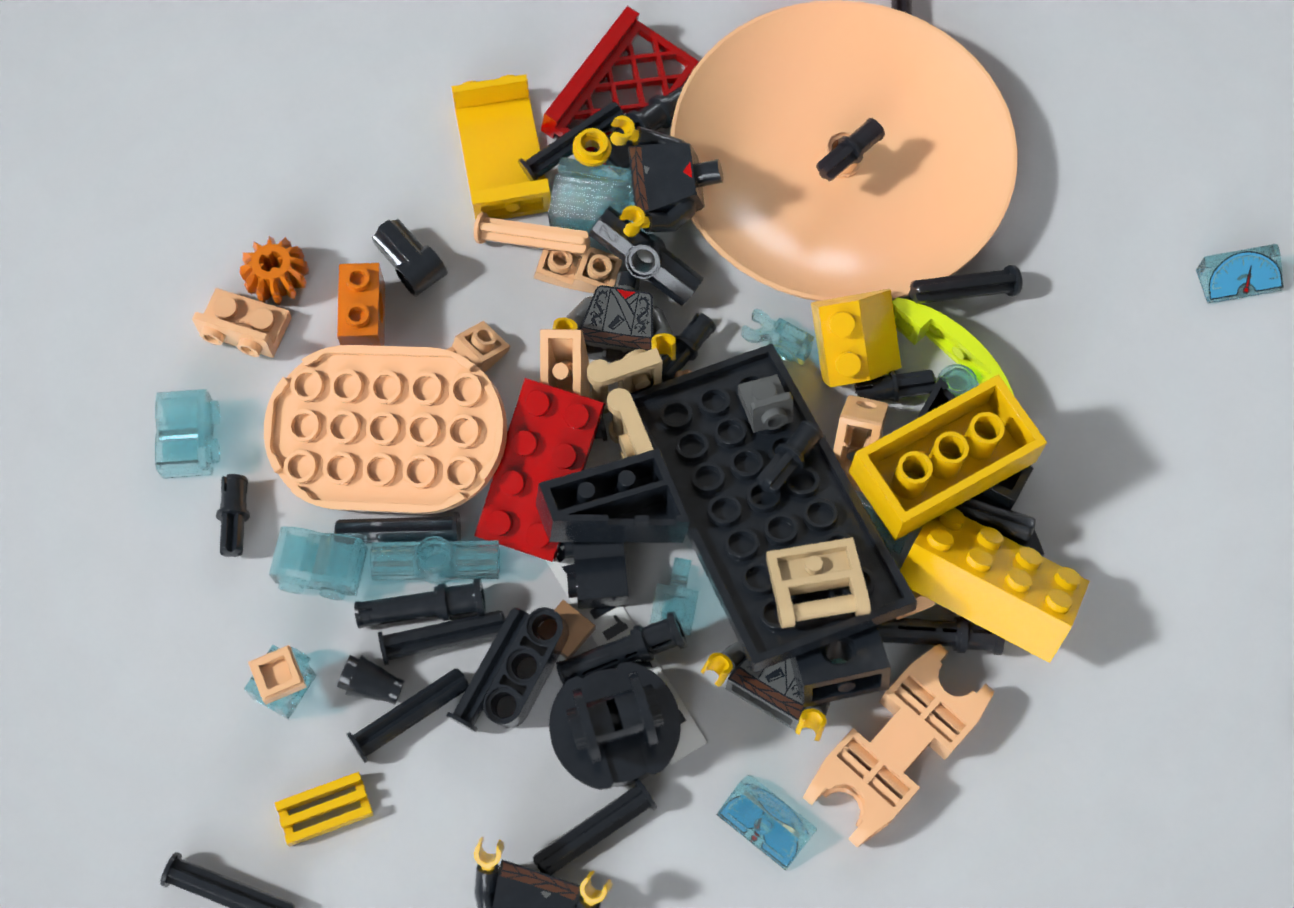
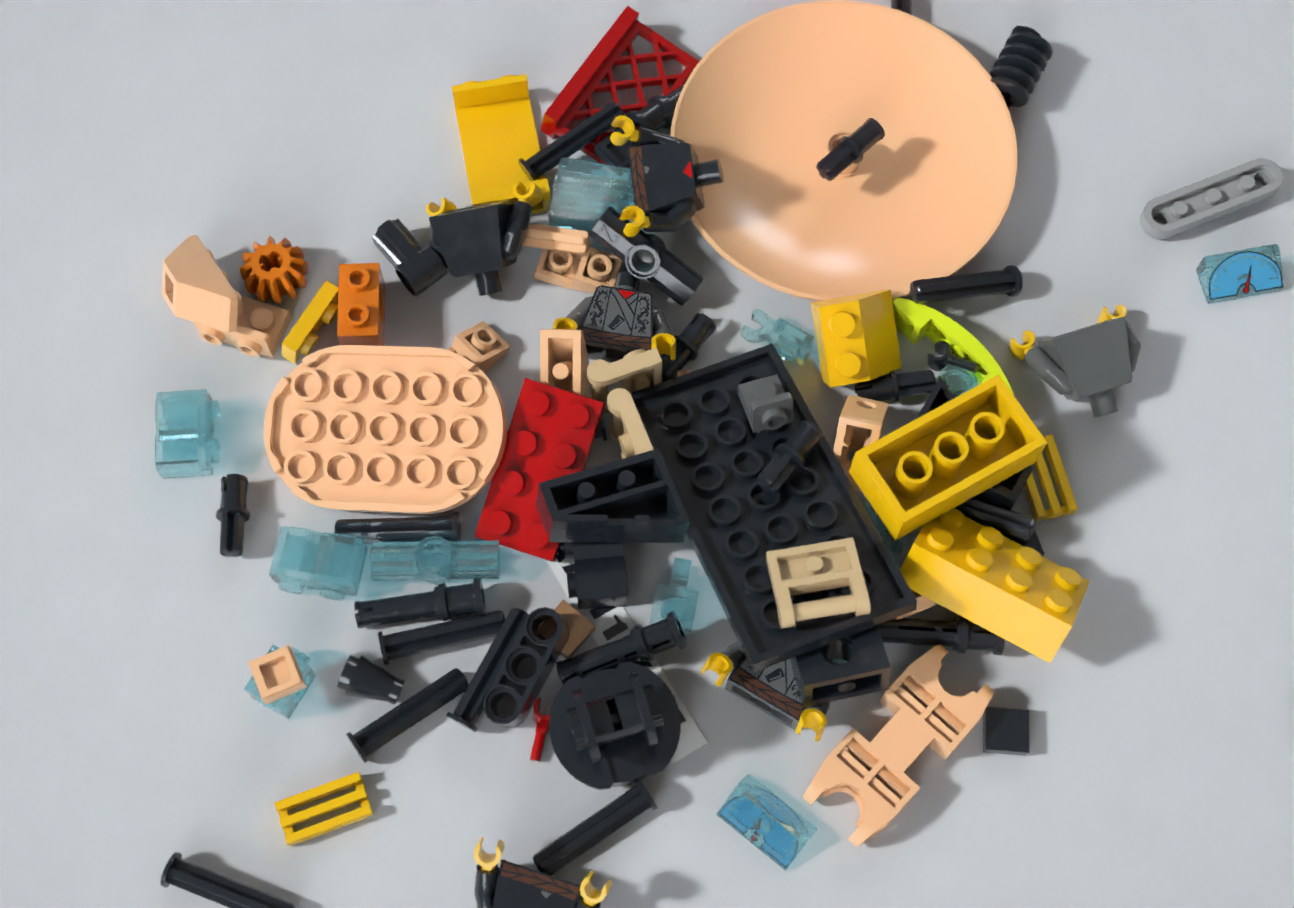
(198, 288): none -> light nougat slope
(303, 336): none -> yellow plate
(482, 236): none -> black torso
(541, 731): none -> red hand
(591, 138): yellow plate -> none
(948, 358): none -> black hand
(1006, 731): none -> black tile
(1020, 65): none -> black piece
(1061, 481): none -> yellow tile
(1085, 359): none -> dark grey torso
(1211, 198): none -> light grey plate

